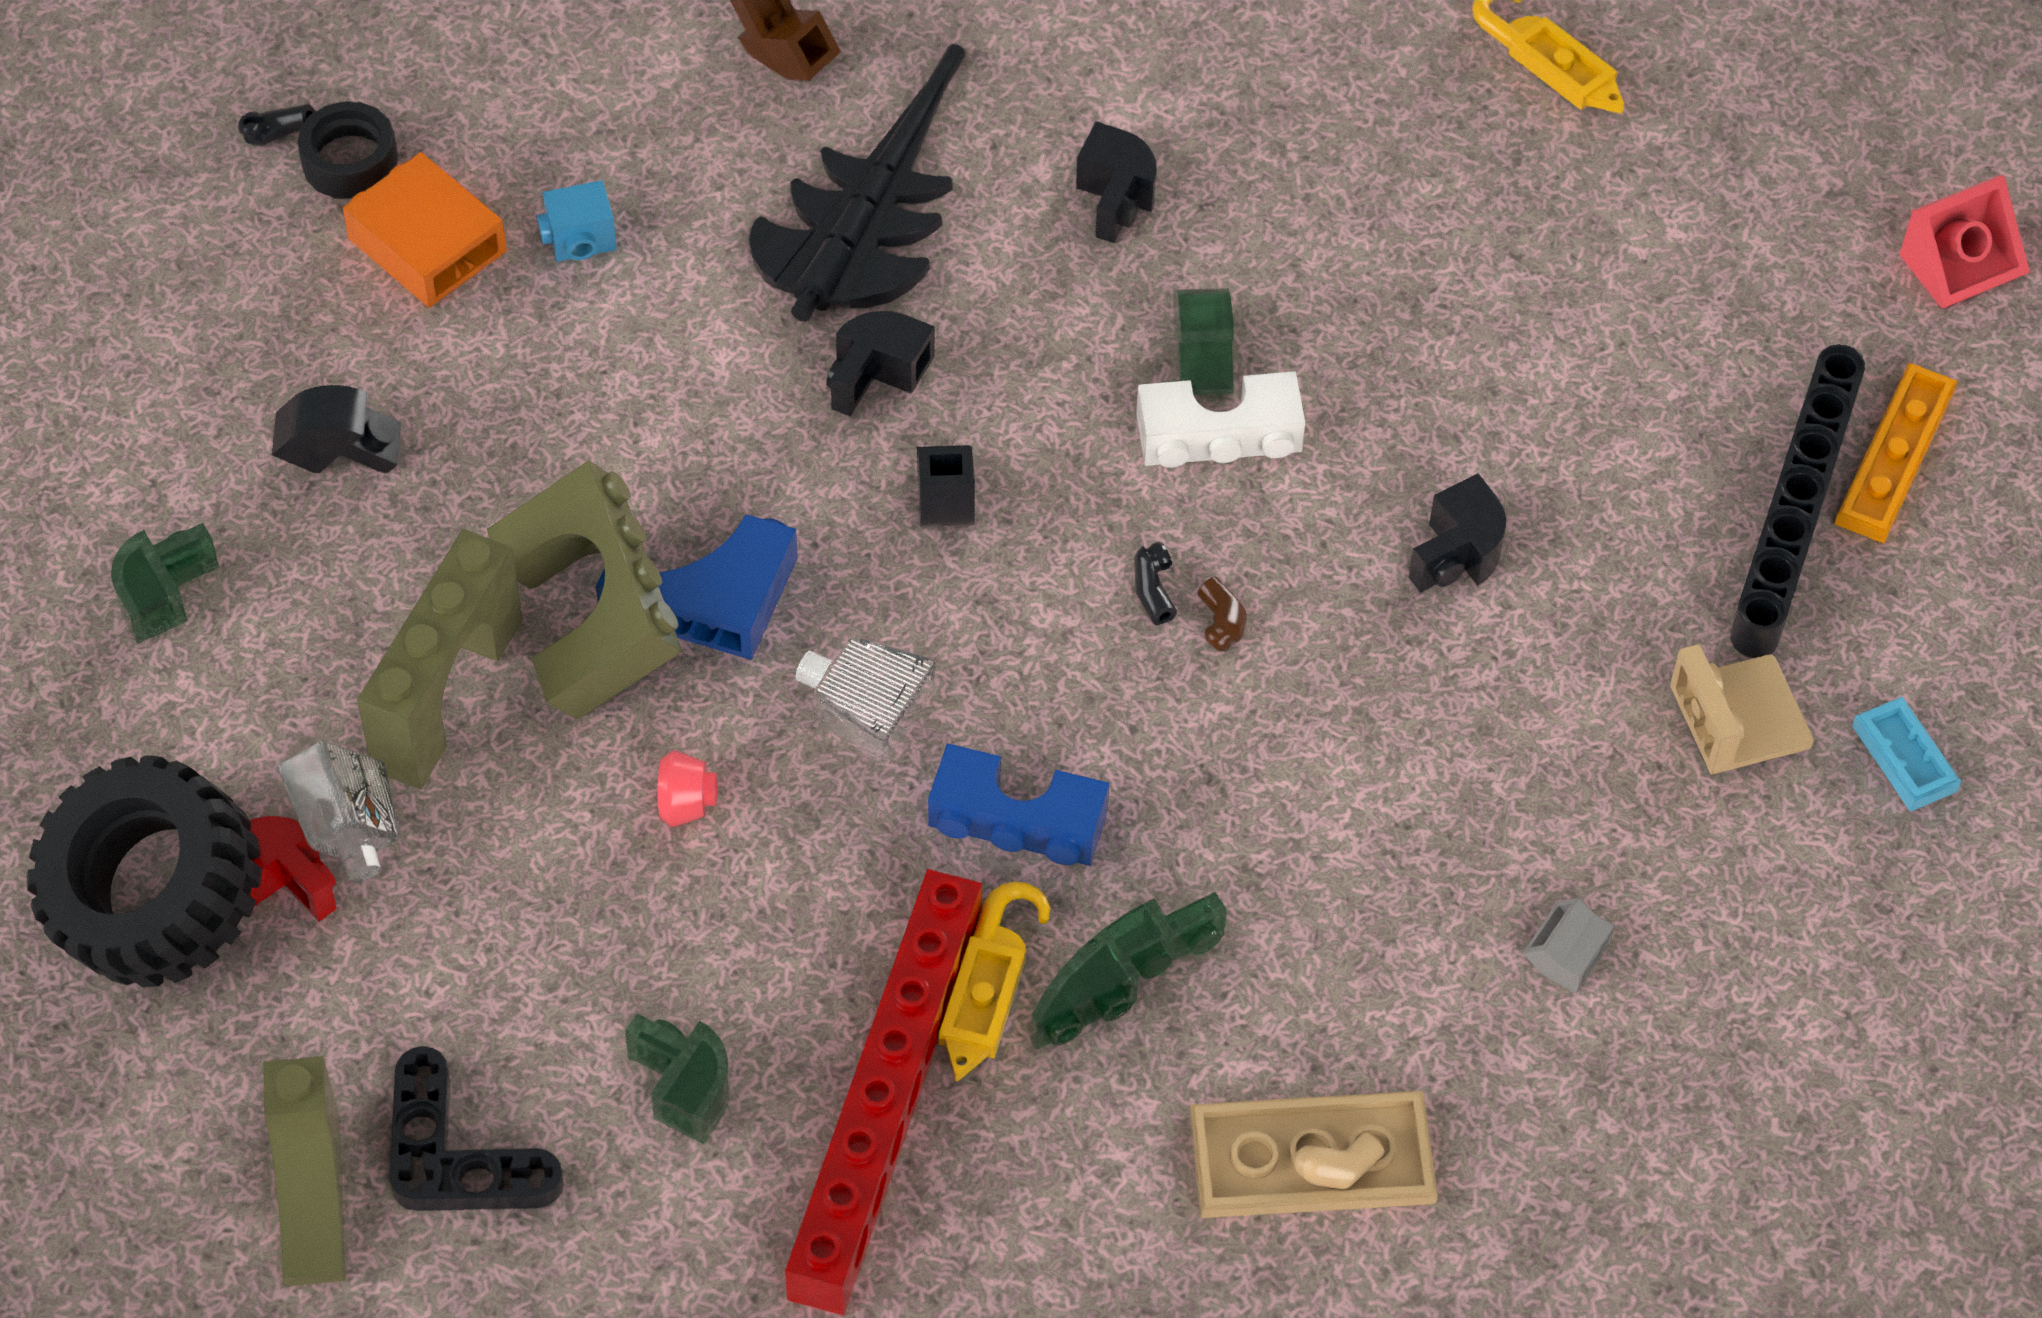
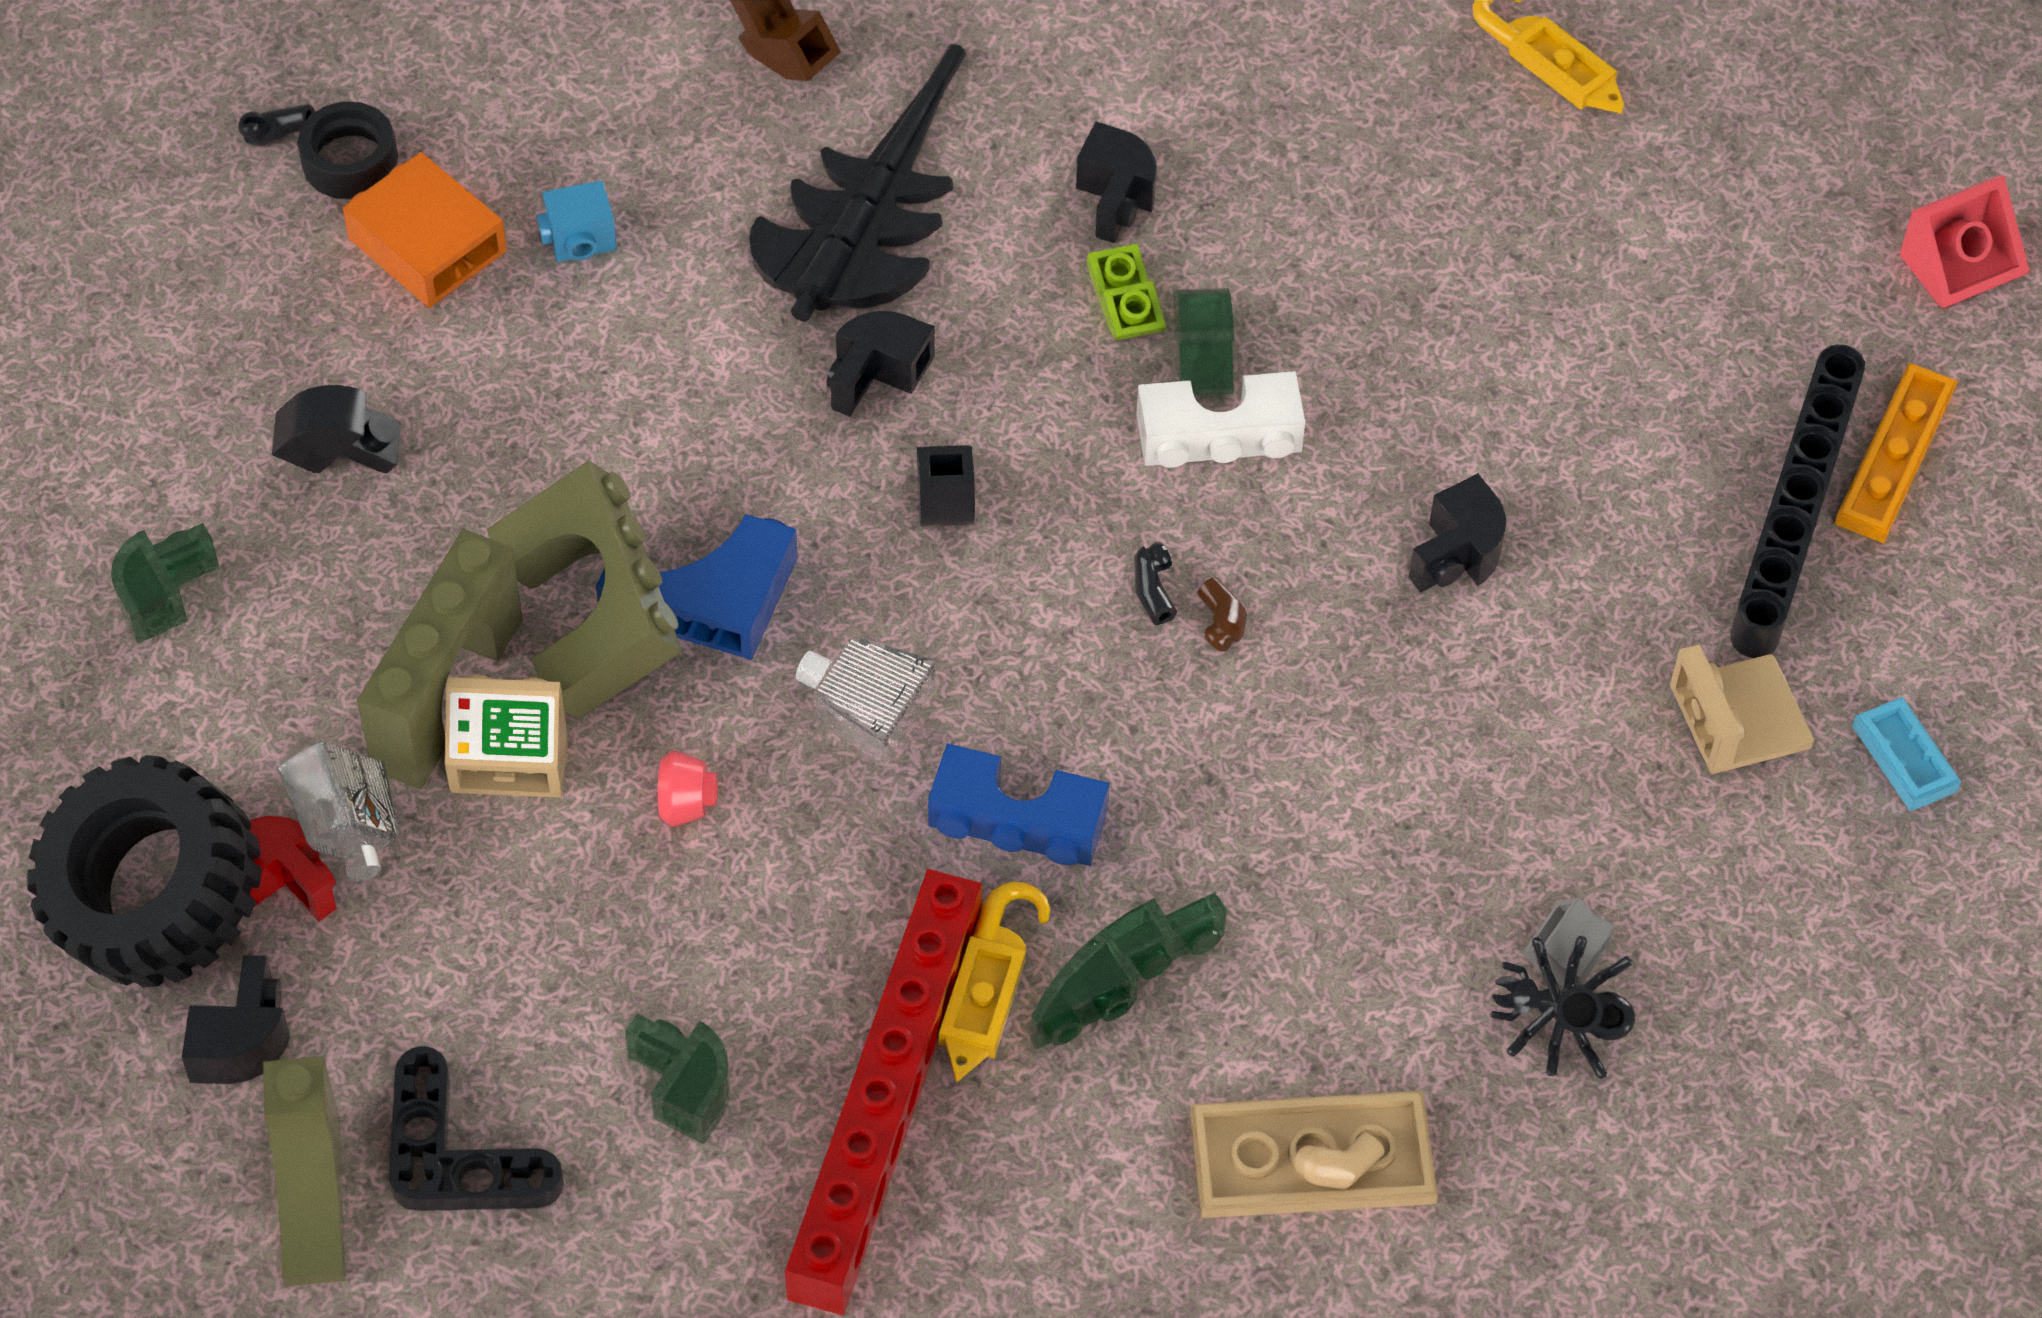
(234, 1041): none -> black brick
(505, 736): none -> slope
(1125, 293): none -> lime slope
(1573, 1007): none -> black animal

